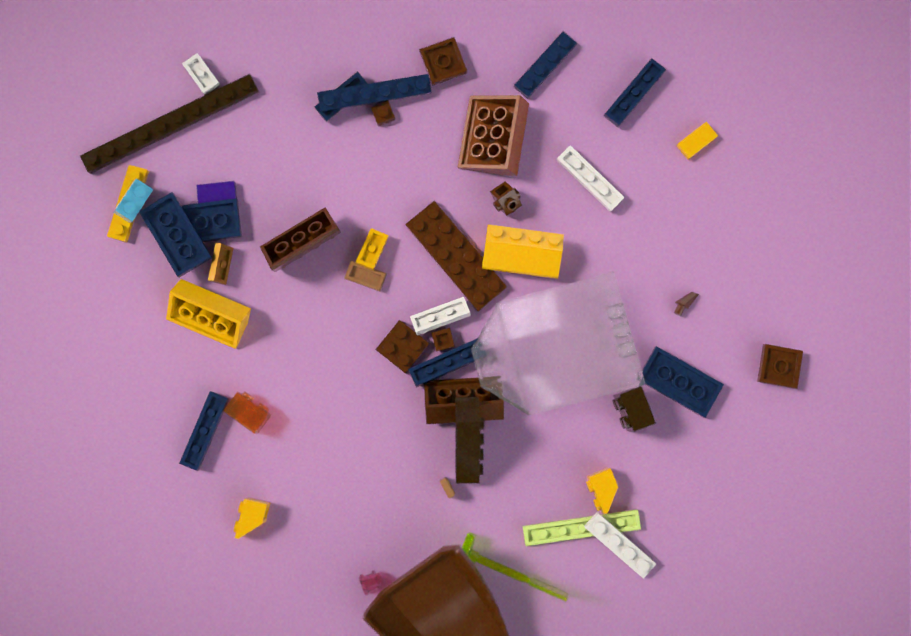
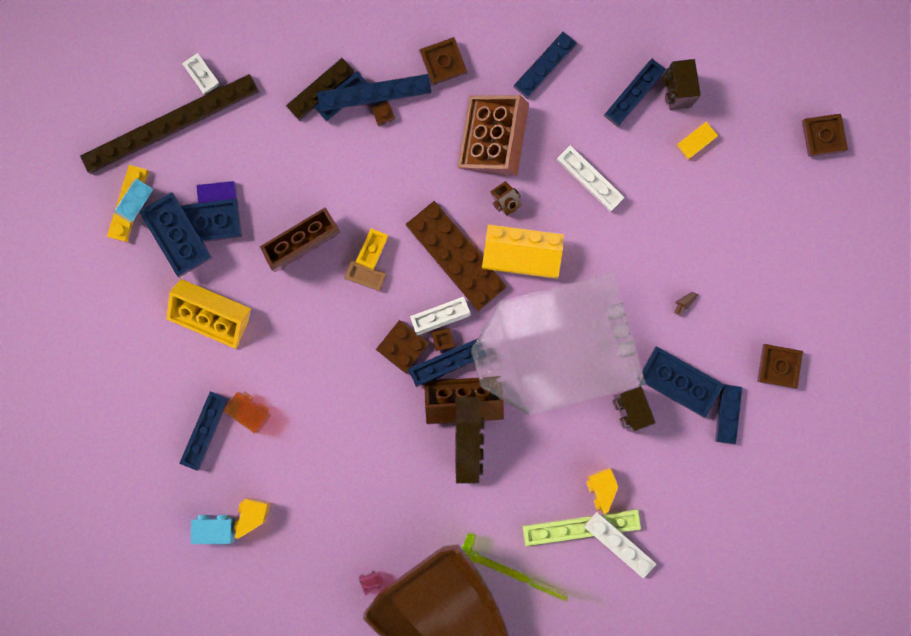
(212, 530): none -> medium azure brick
(220, 263): pearl gold plate -> none
(329, 80): none -> dark brown plate
(447, 487): medium nougat tile -> none
(681, 84): none -> dark brown brick
(728, 414): none -> dark blue plate
(824, 135): none -> reddish brown plate

